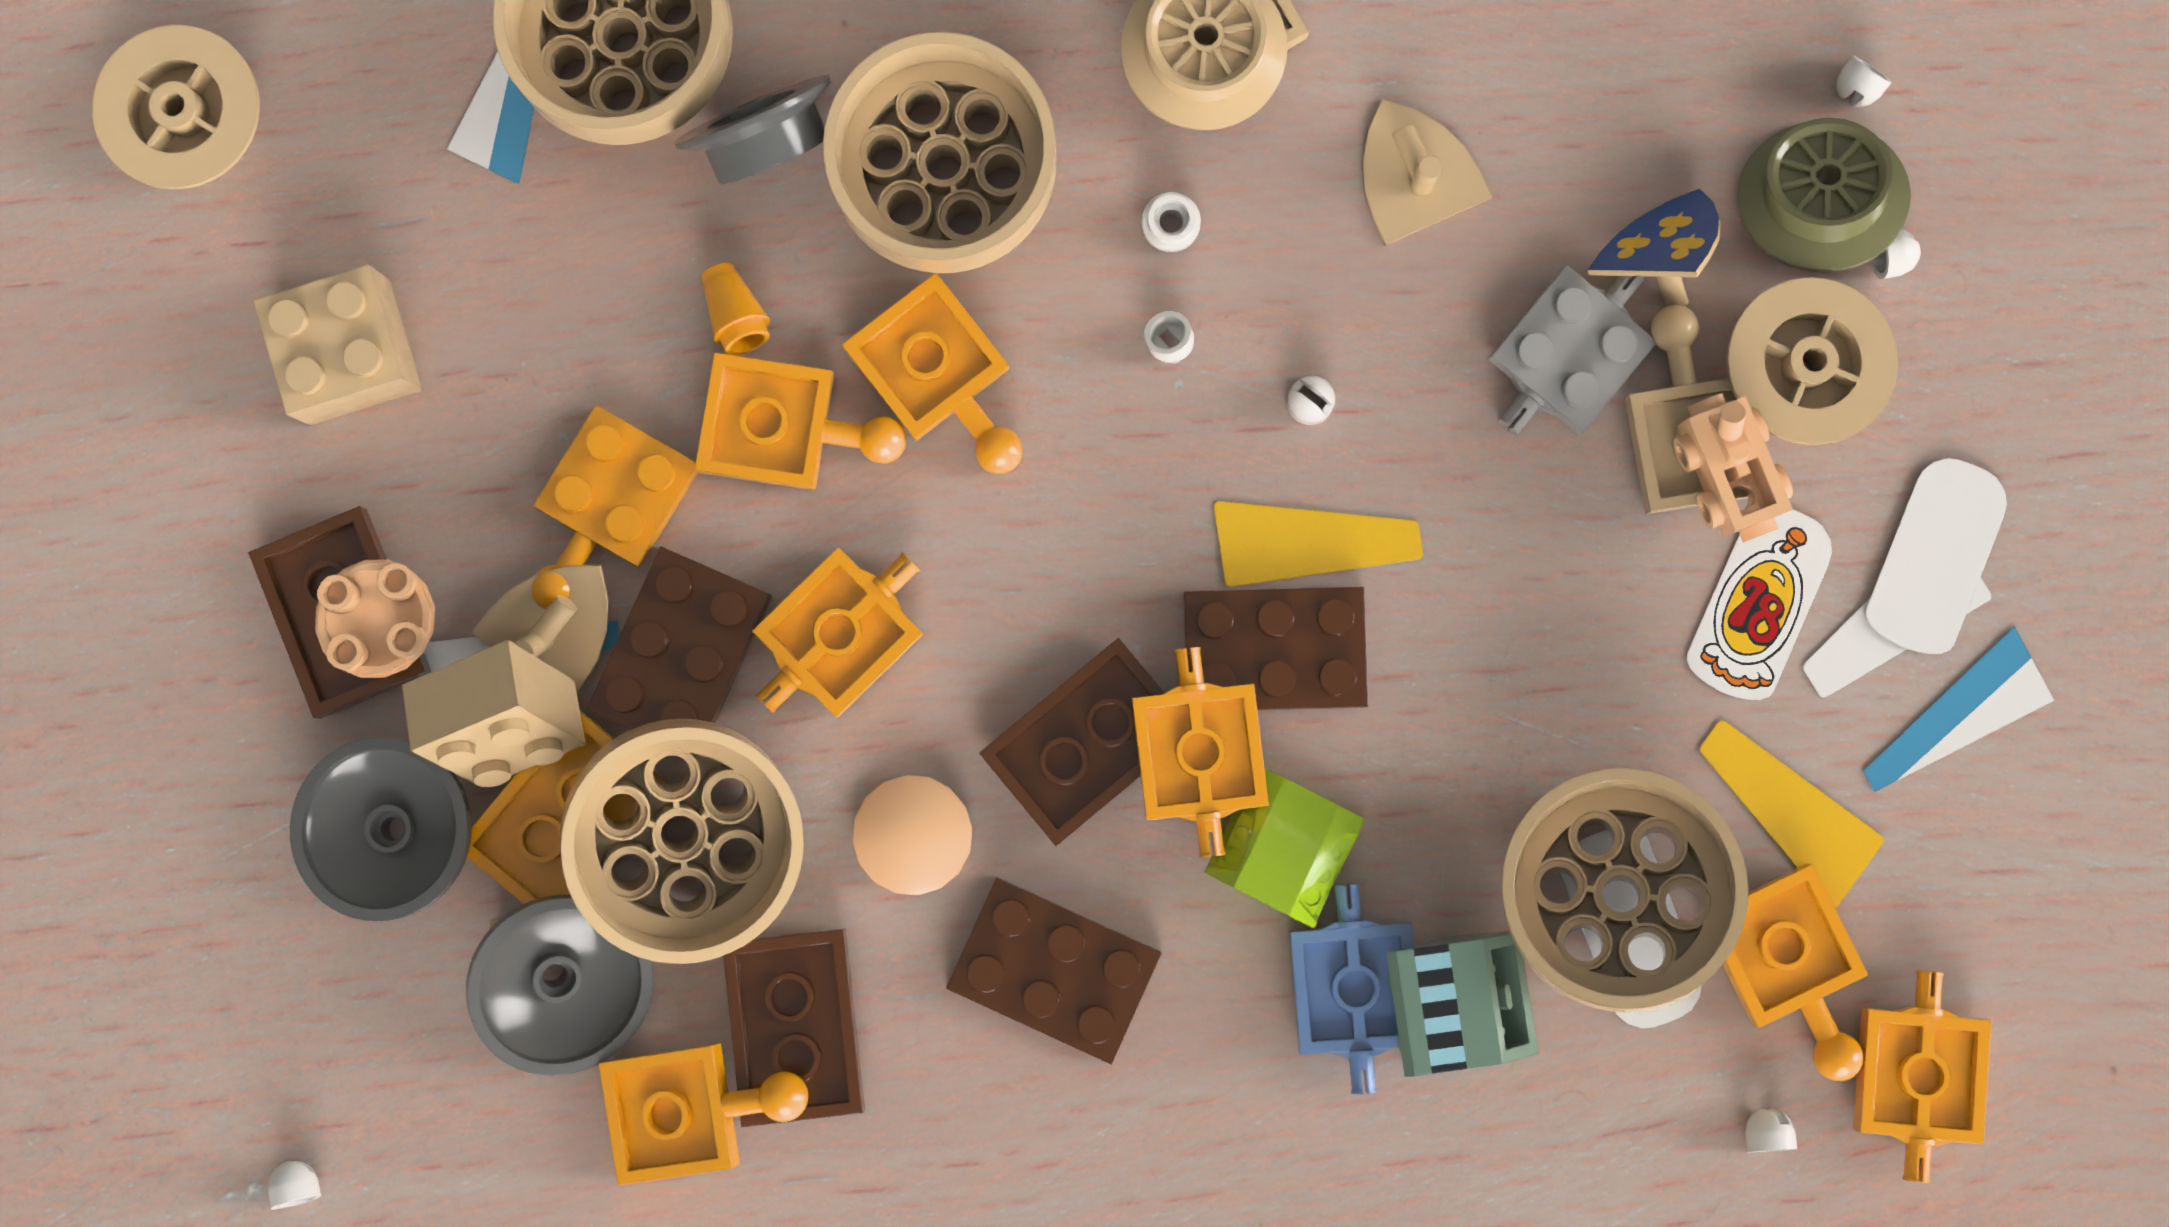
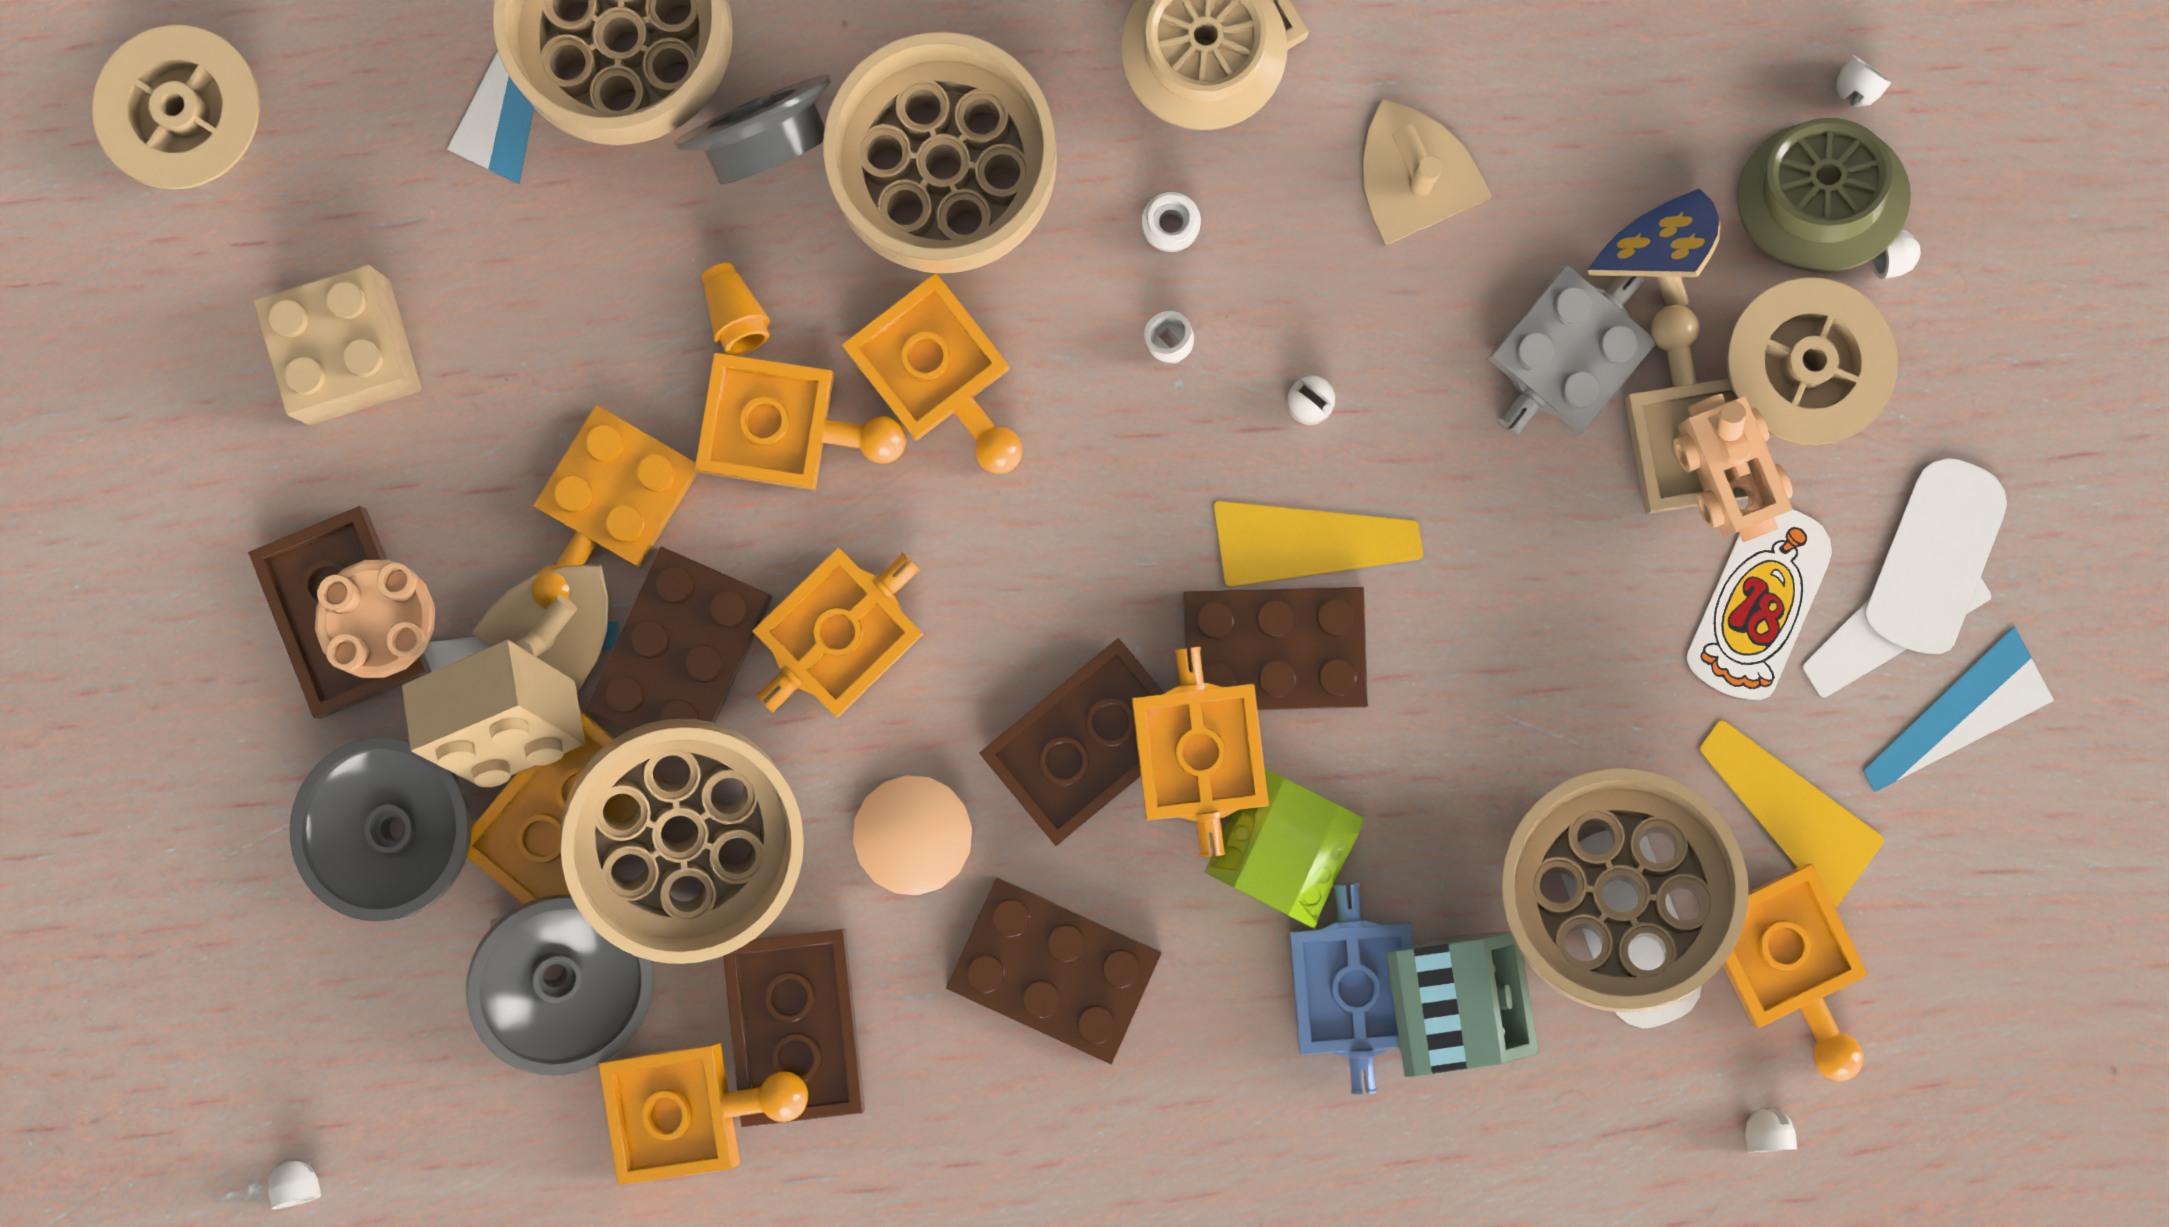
(1922, 1076): light orange plate -> none

